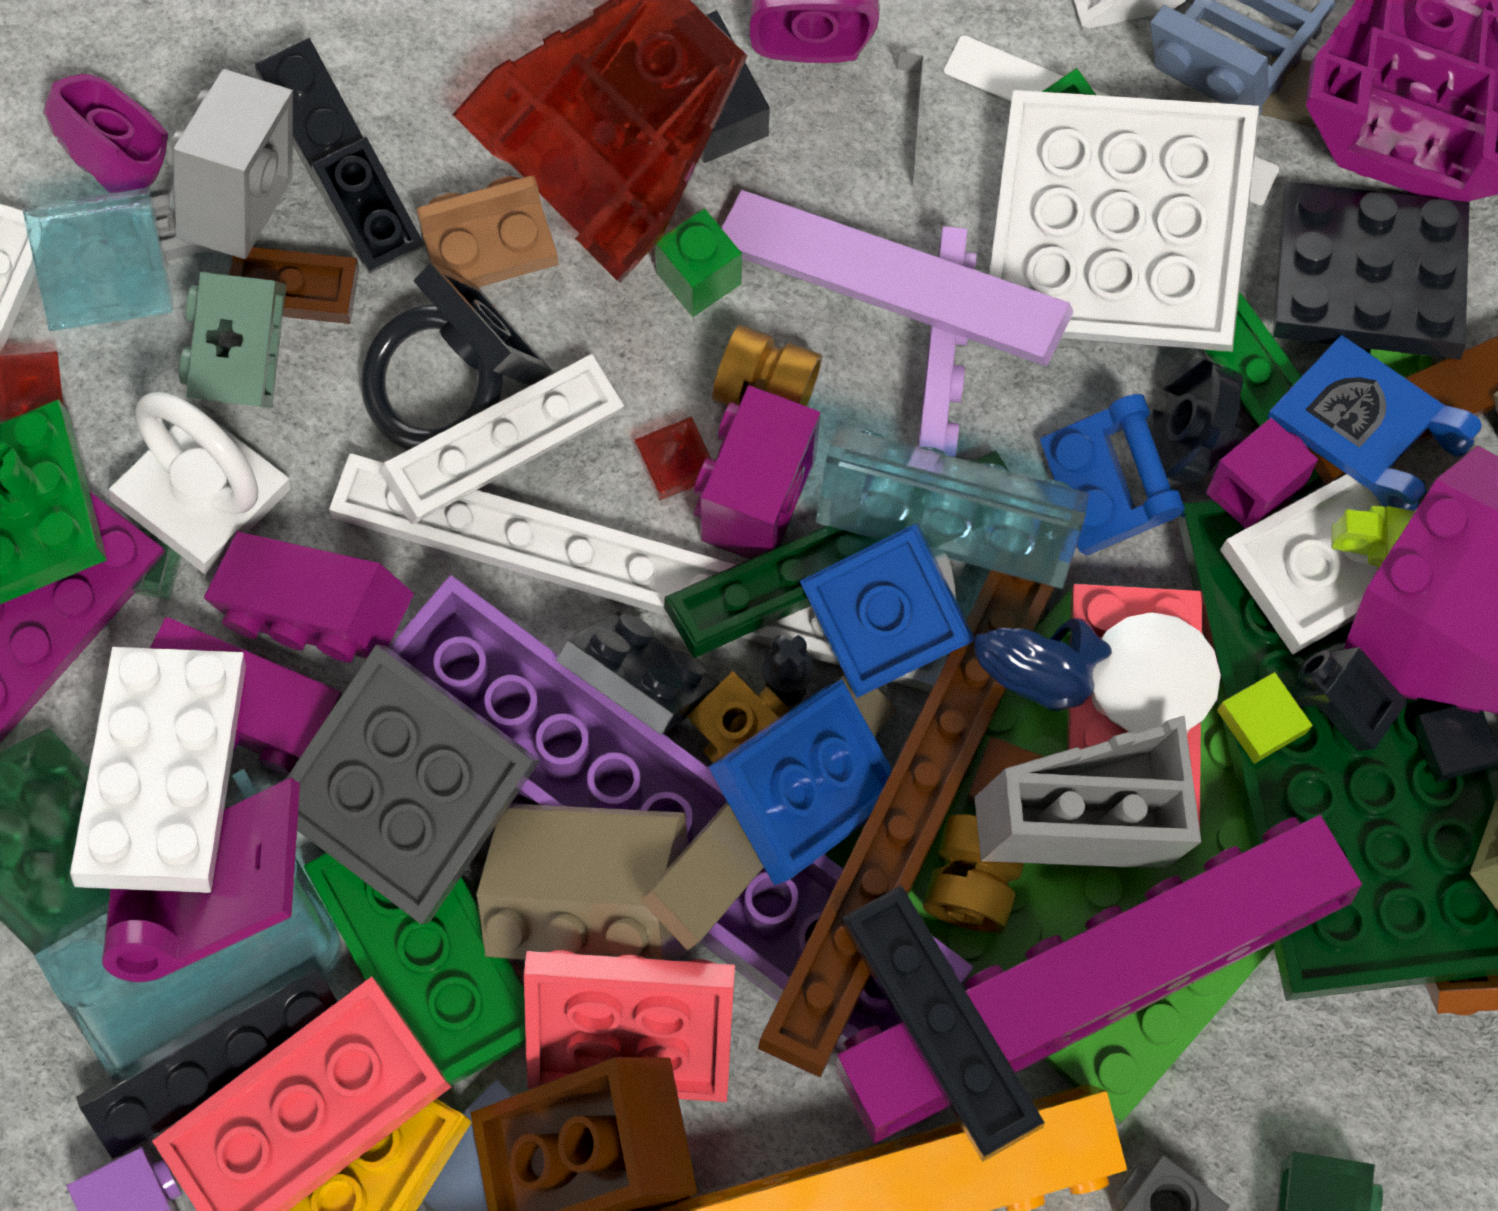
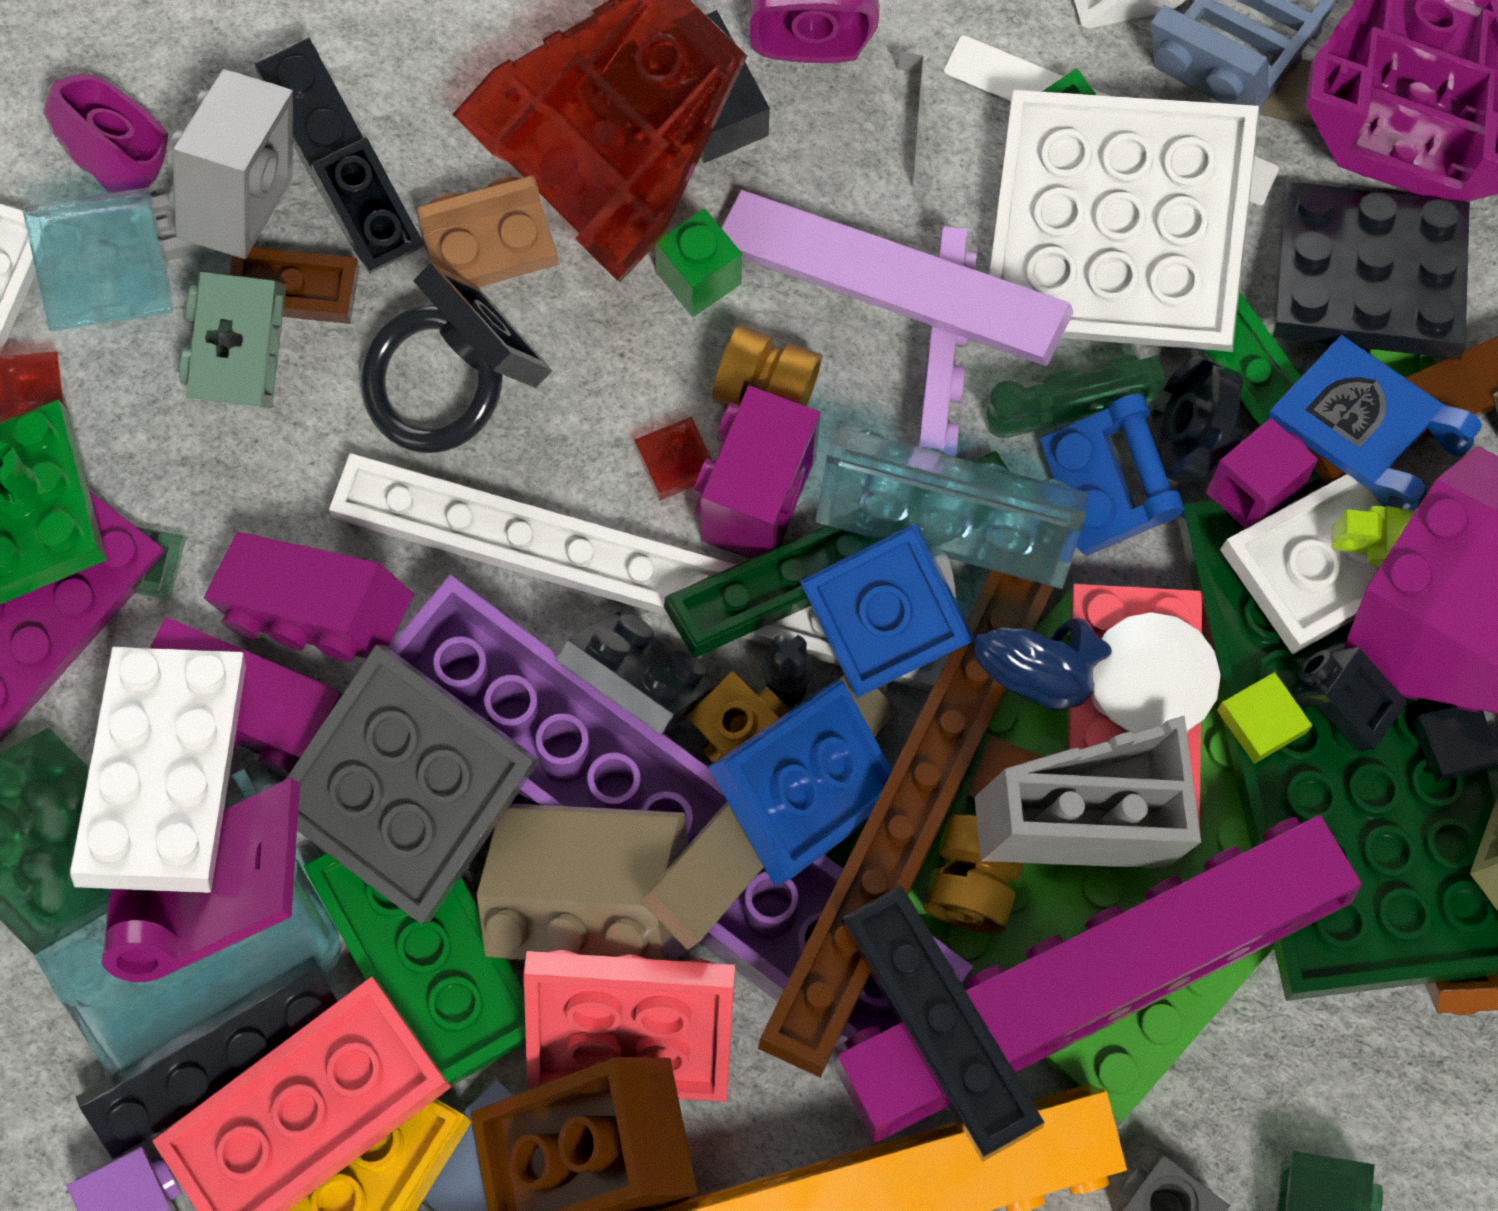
(195, 481): white tile -> none
(500, 438): white plate -> none
(1070, 395): none -> clear green plate

